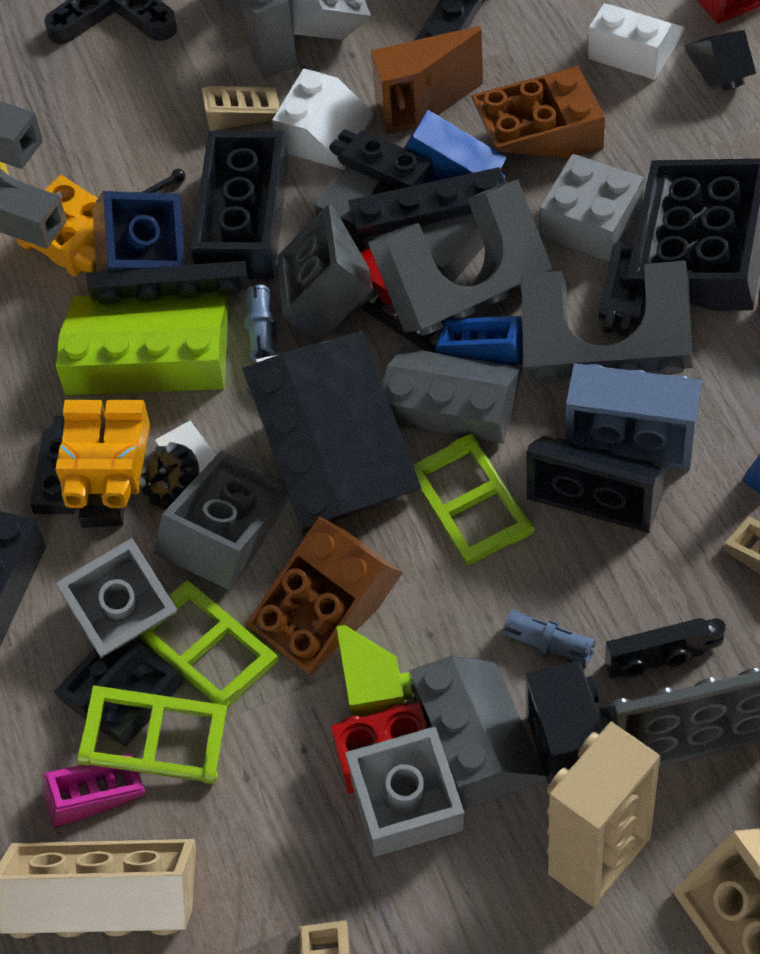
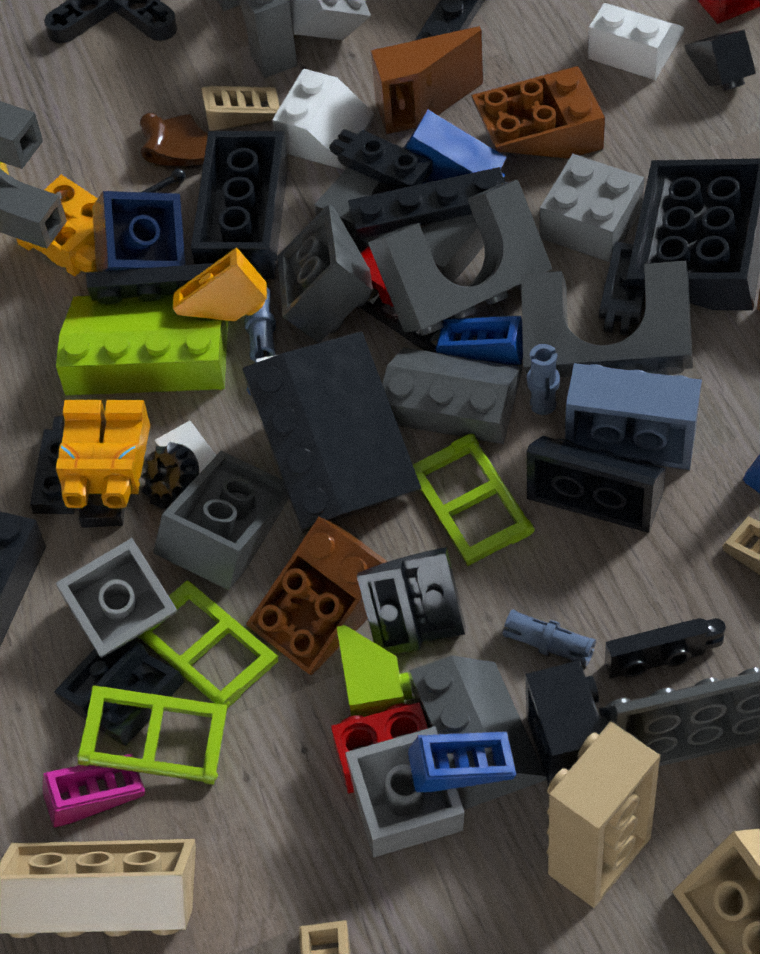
(173, 140): none -> reddish brown arm
(223, 290): none -> light orange slope
(412, 601): none -> black slope
(429, 779): none -> blue slope
(543, 379): none -> sand blue pin

